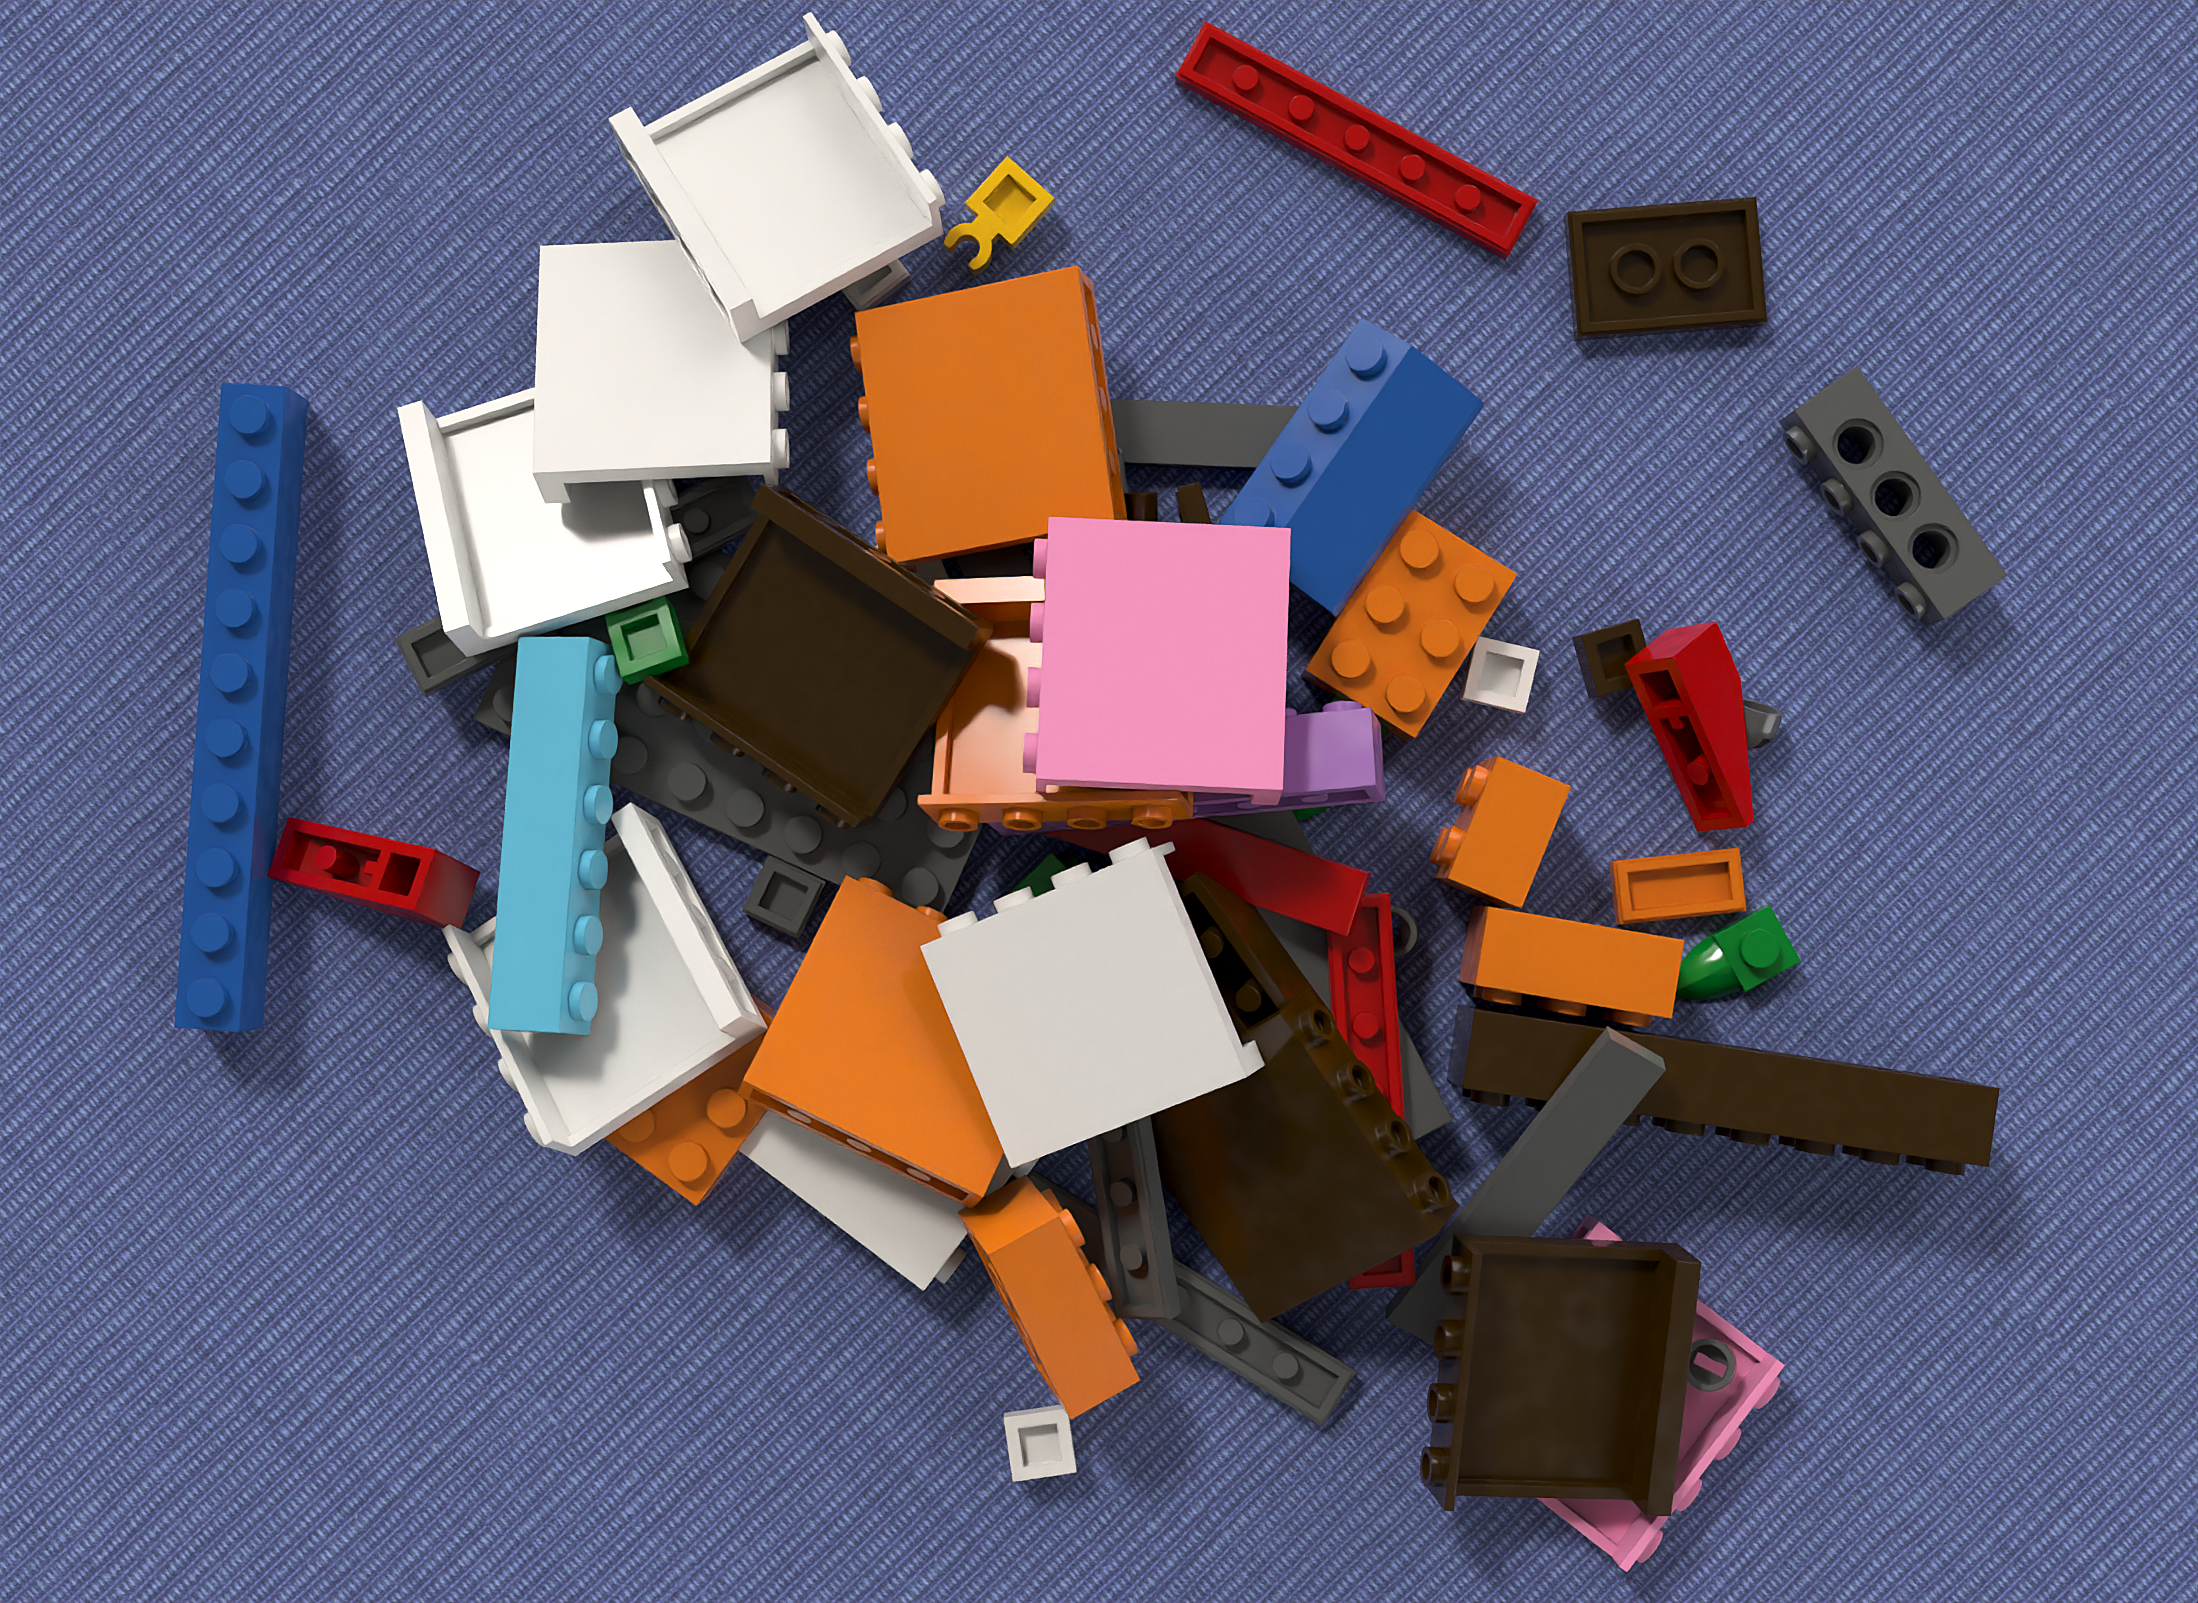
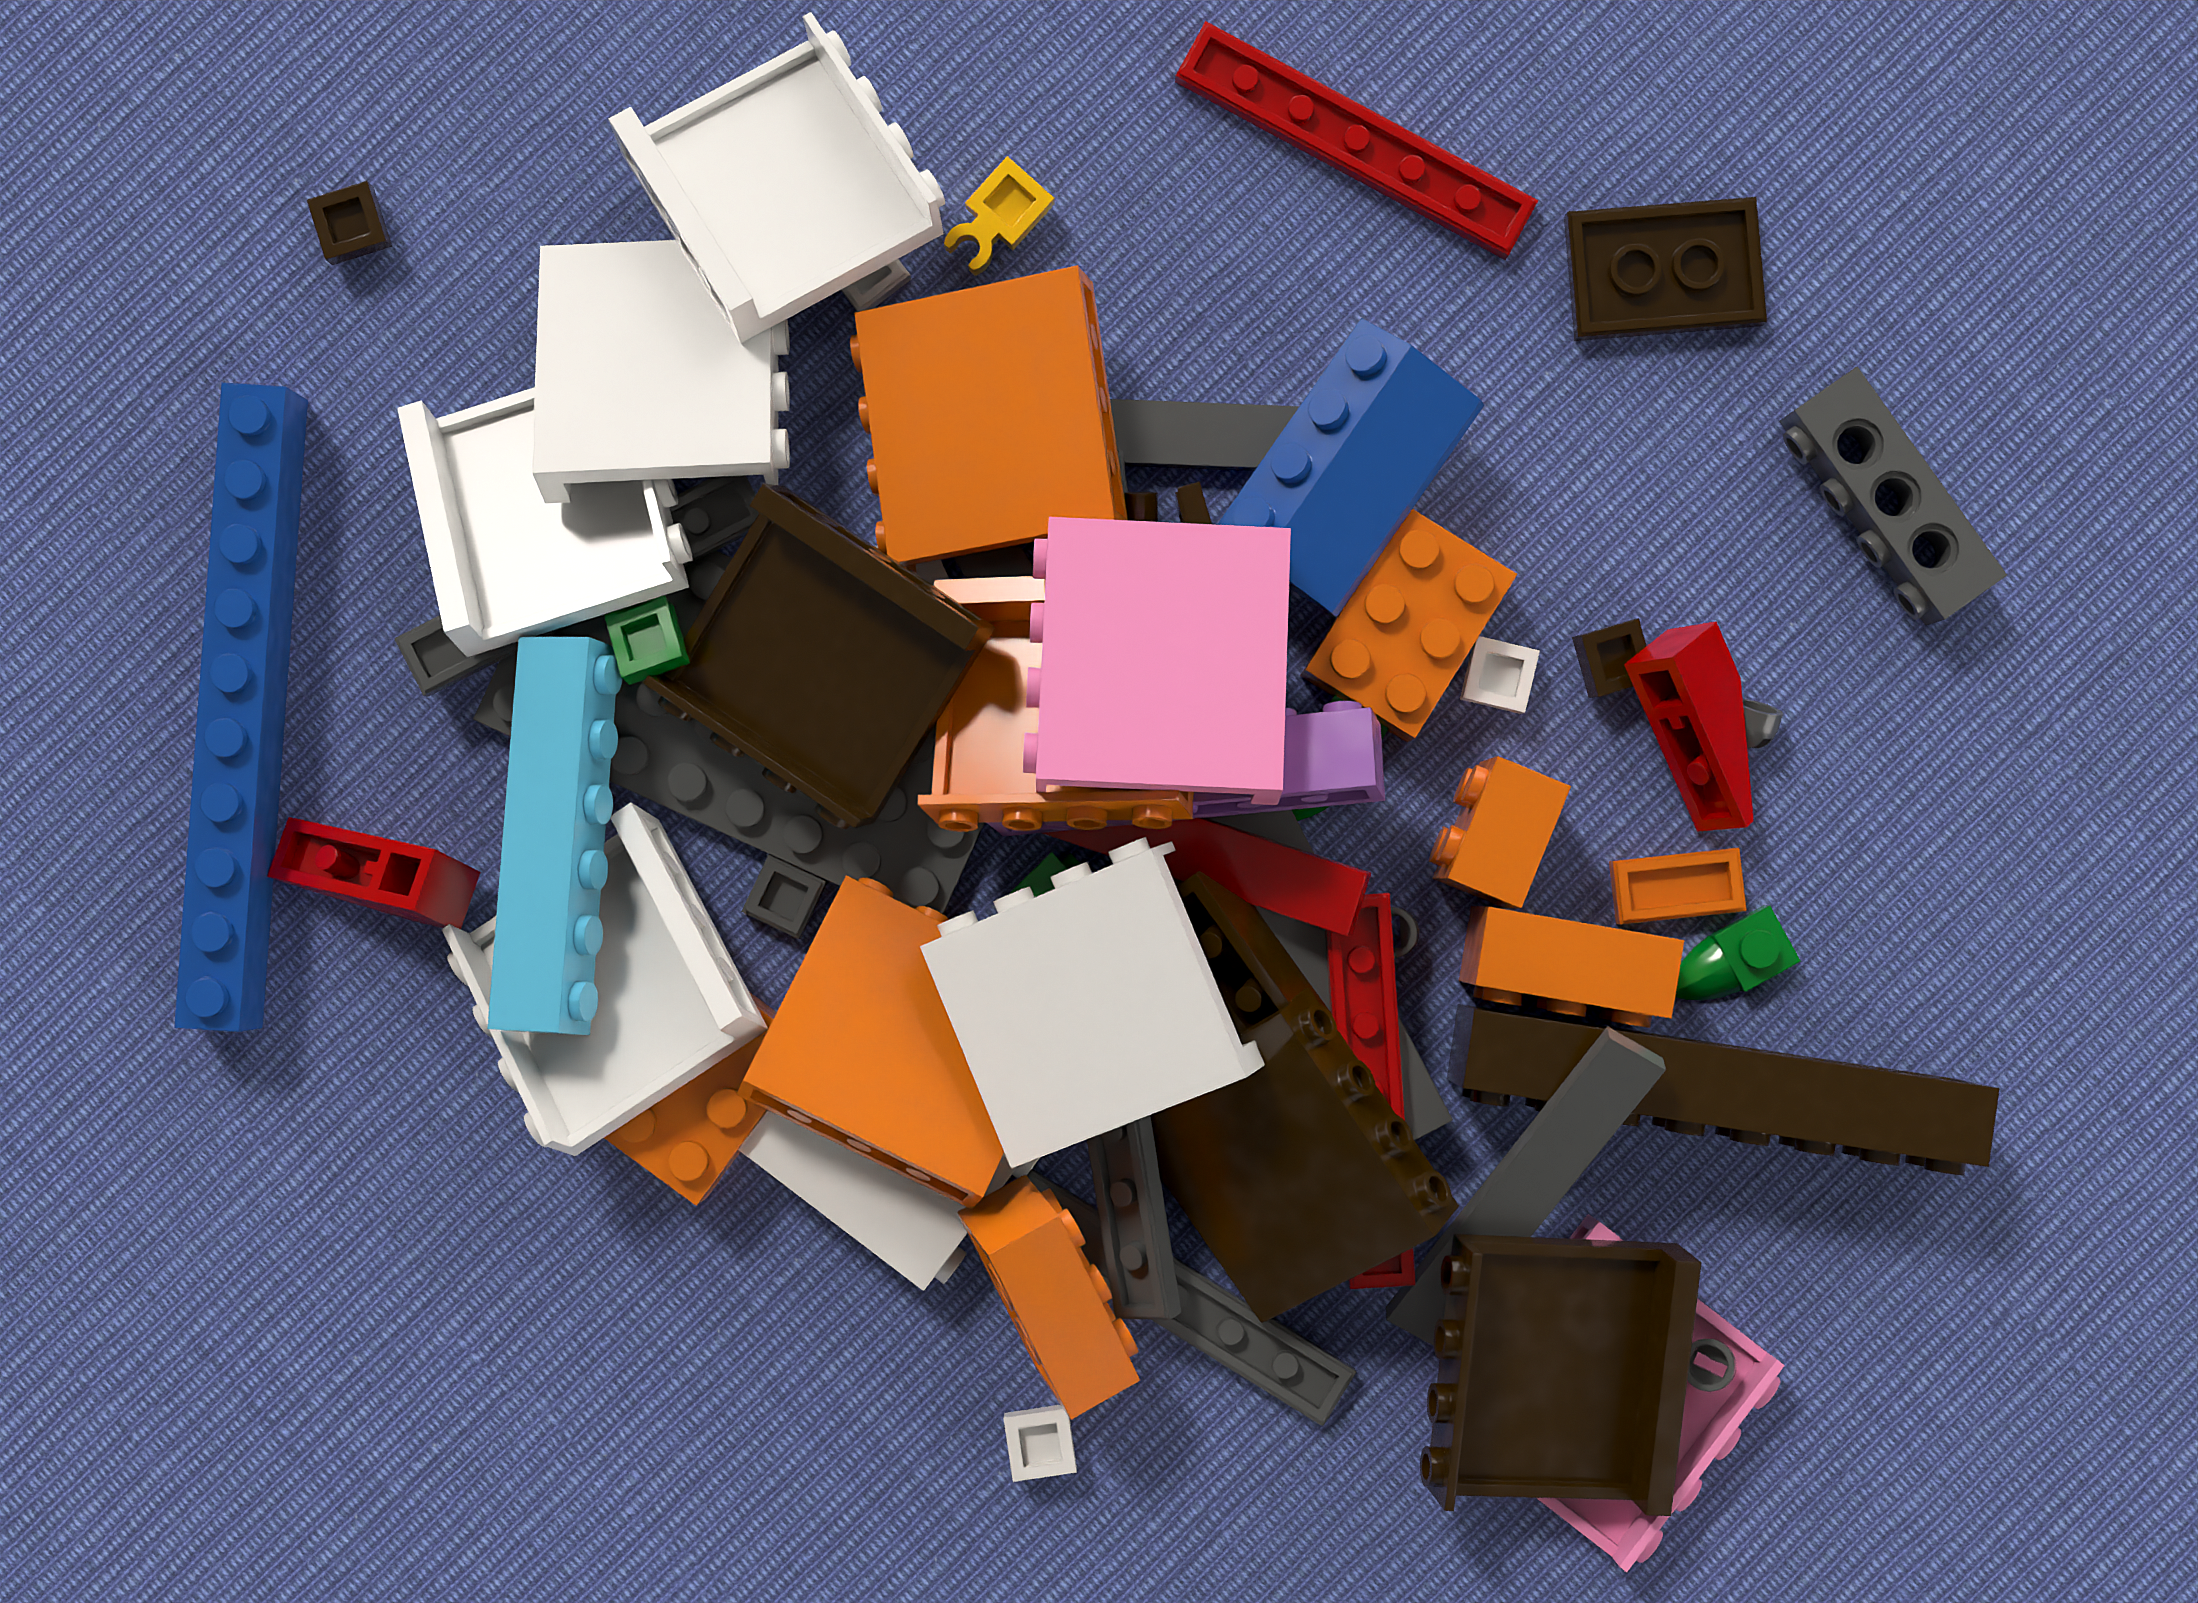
(349, 223): none -> dark brown plate

